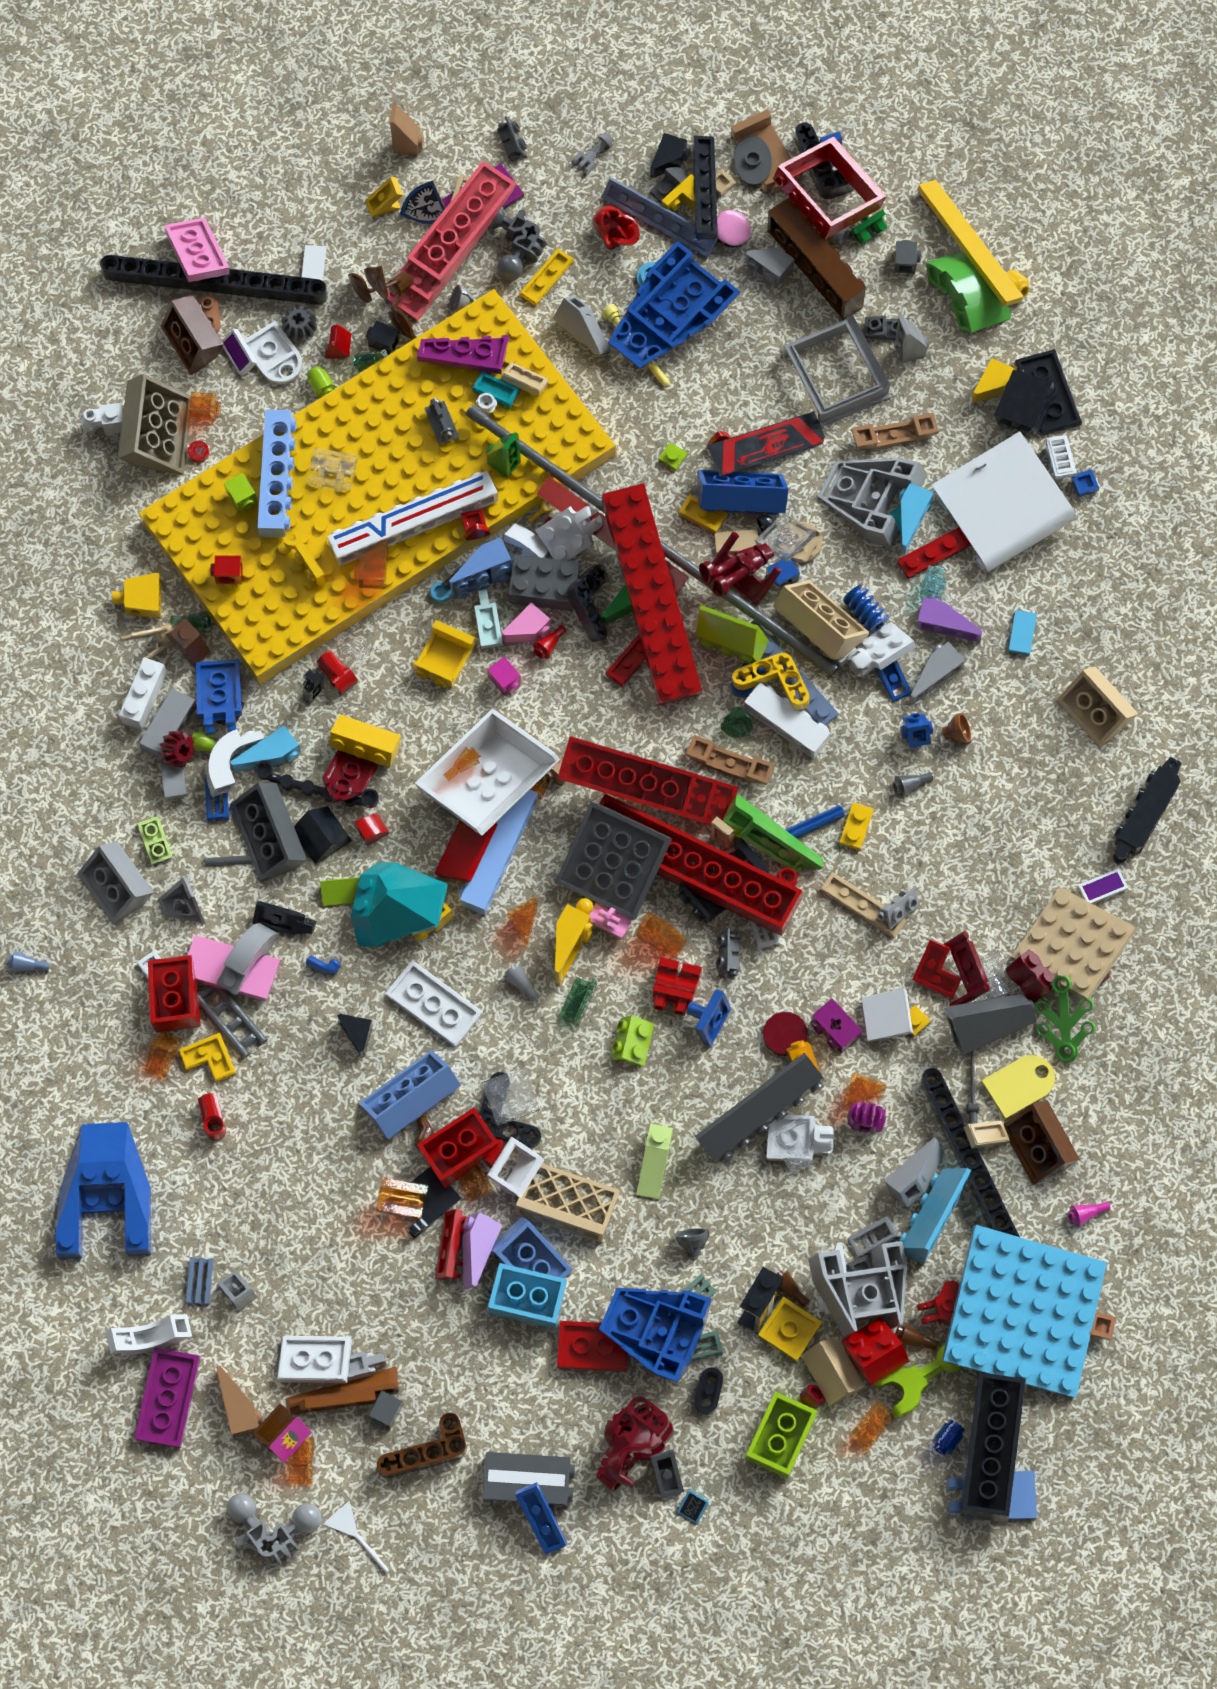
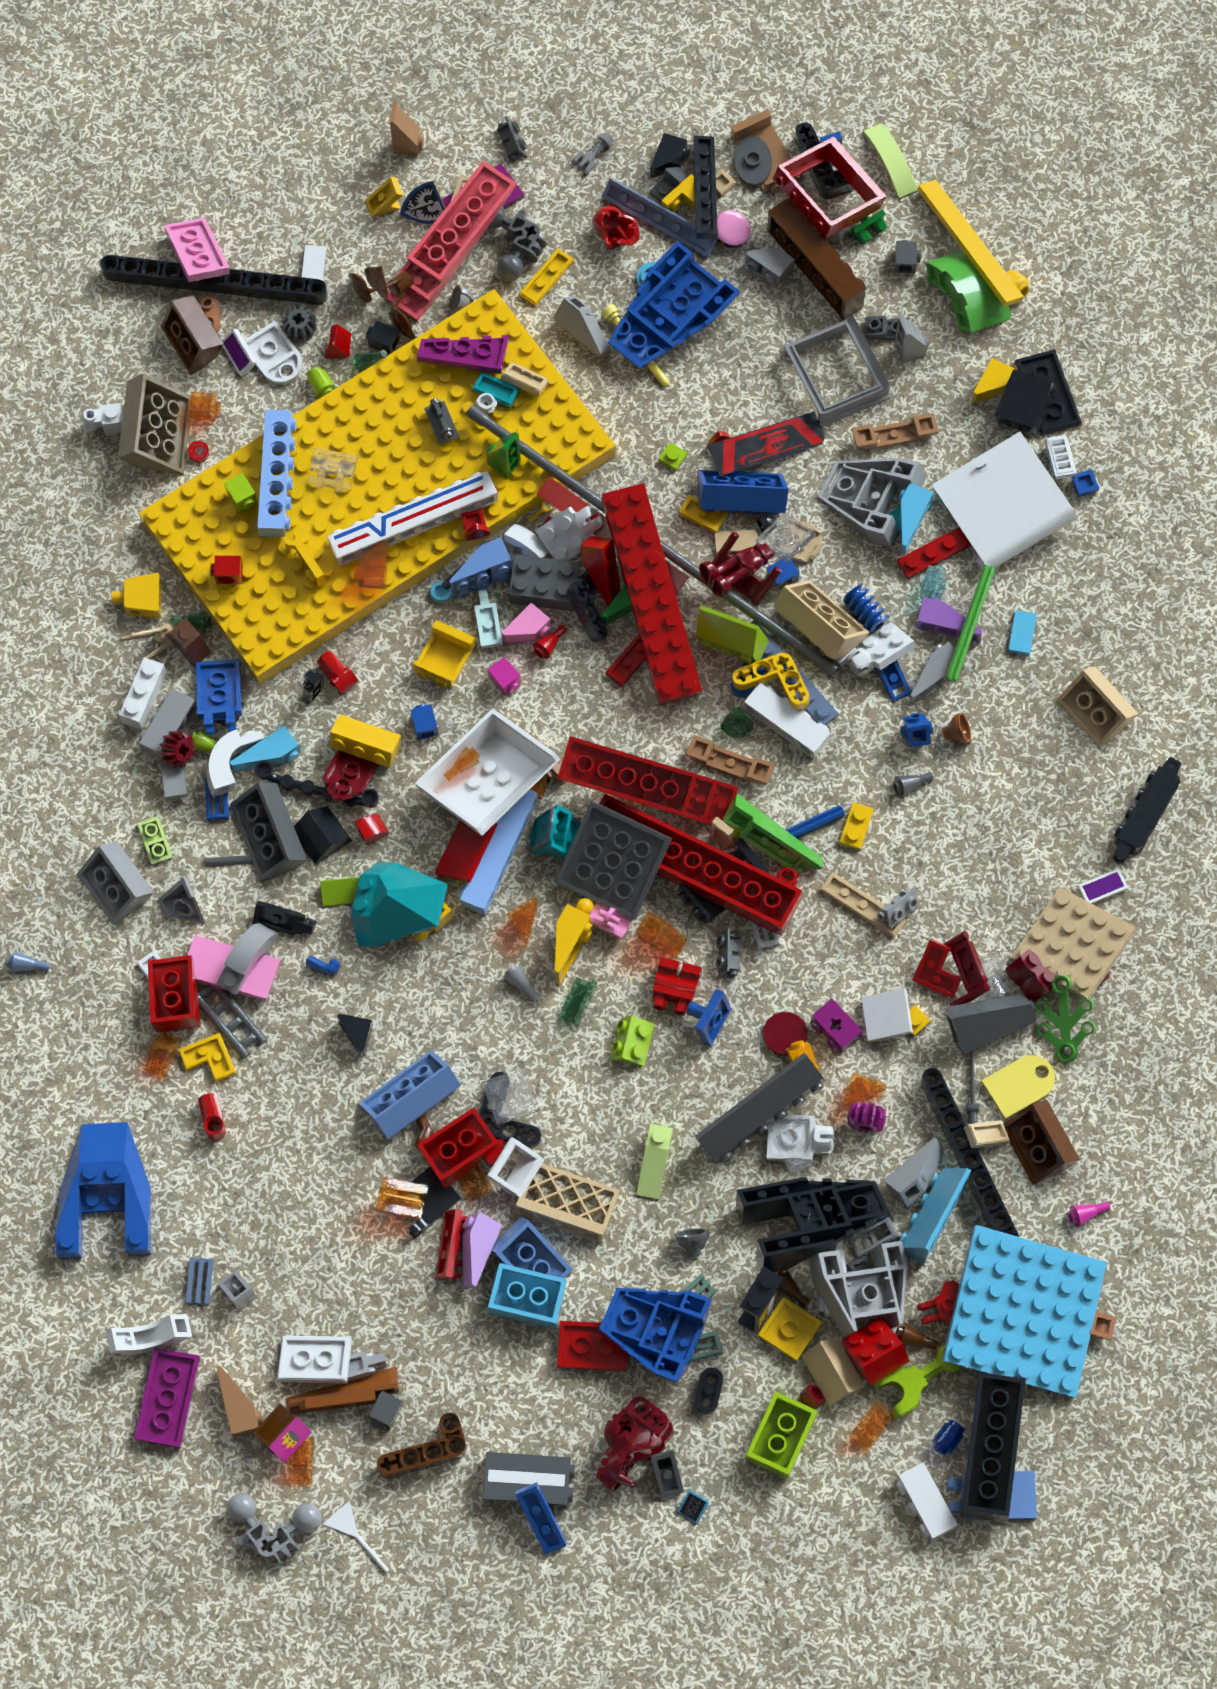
(424, 721): none -> blue brick
(433, 1003): white tile -> none
(554, 832): none -> teal piece
(601, 564): none -> red slope
(821, 1210): none -> black wedge
(892, 160): none -> yellowish green slope
(926, 1502): none -> white brick
(970, 624): none -> bright green axle

